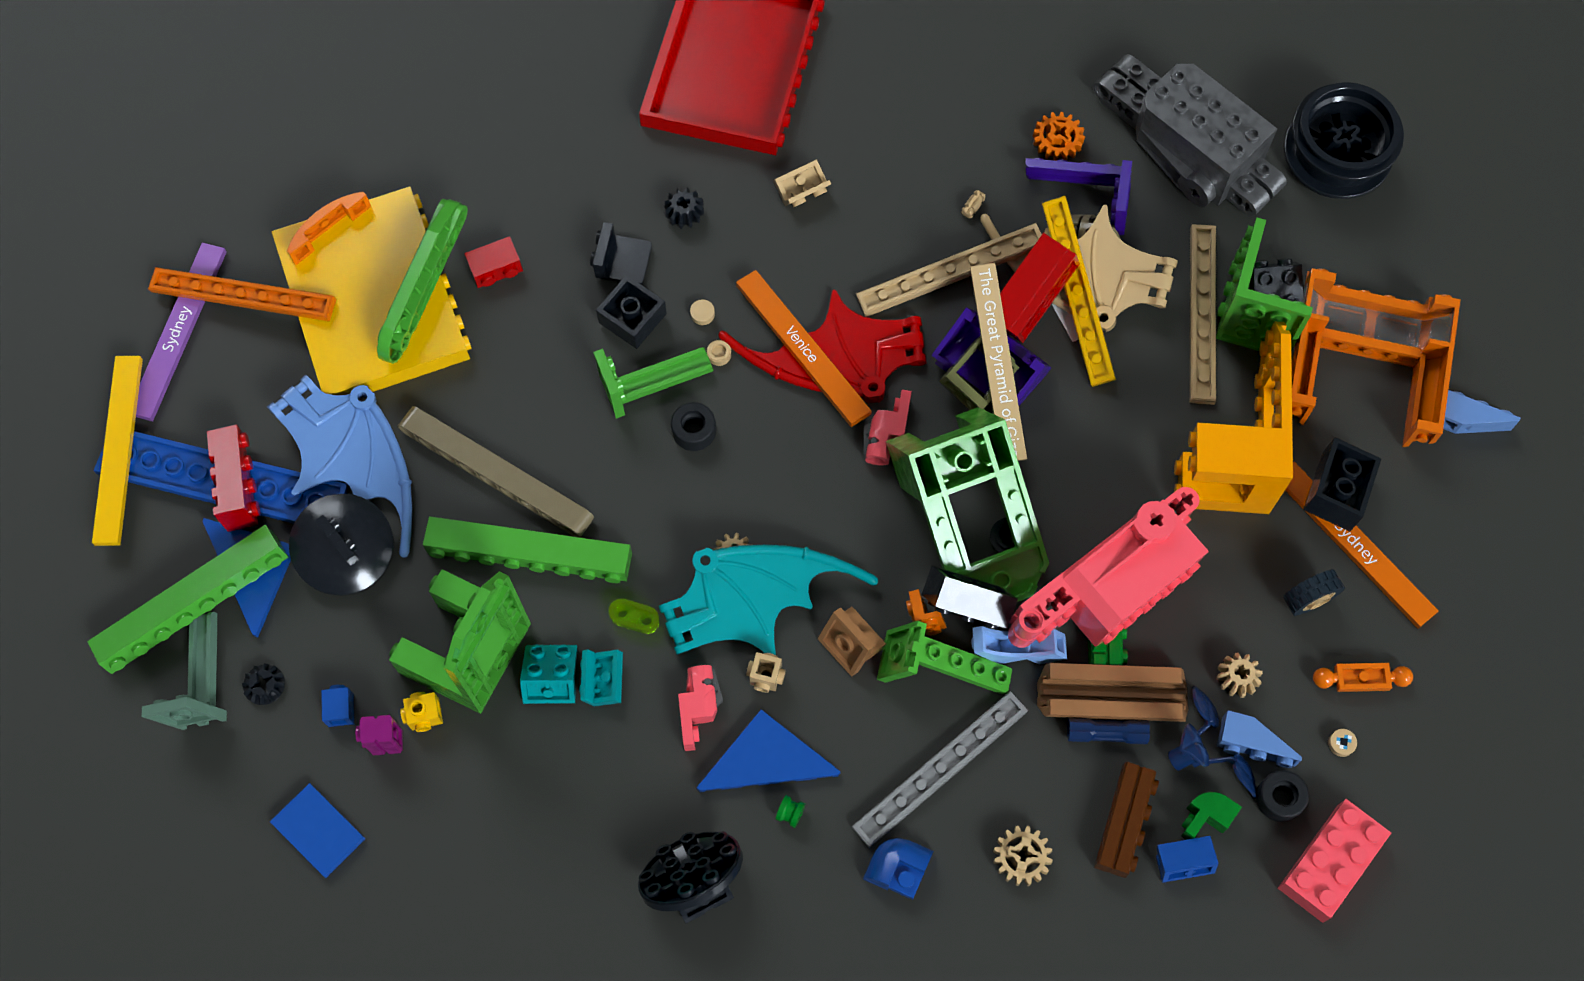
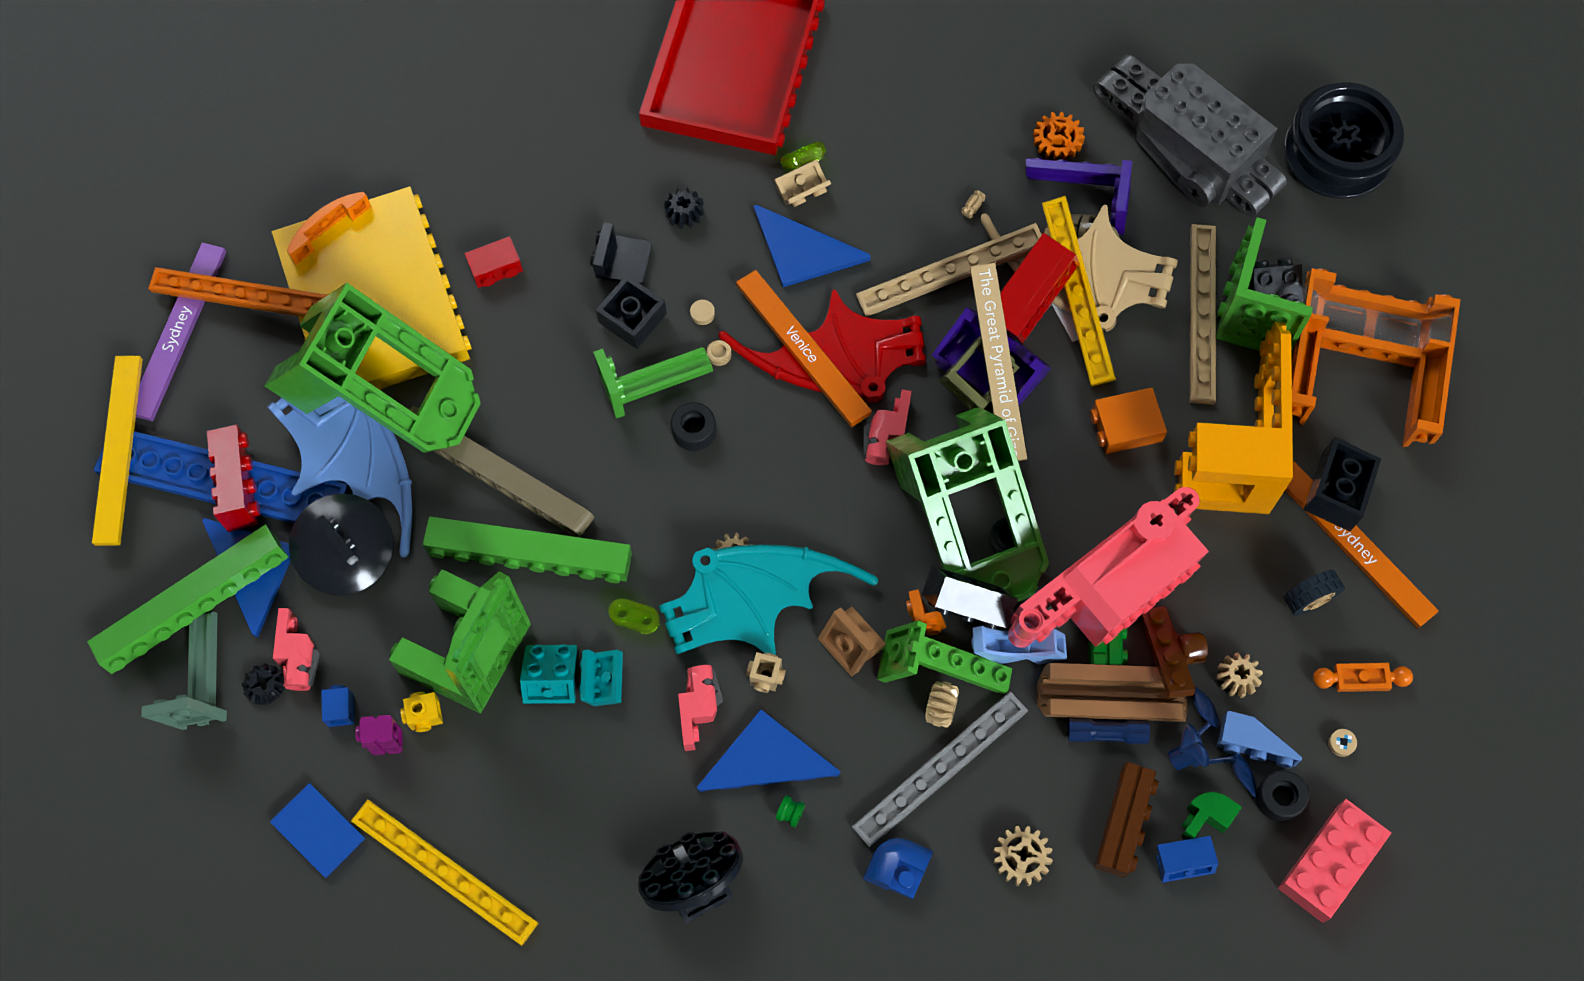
(295, 652): none -> coral plate
(337, 341): none -> bright green bracket
(420, 279): bright green beam -> none
(445, 872): none -> yellow tile
(802, 251): none -> blue tile
(803, 155): none -> clear neon green plate
(942, 704): none -> tan gear
(1128, 421): none -> orange brick
(1173, 651): none -> reddish brown plate
(1475, 416): medium blue slope -> none

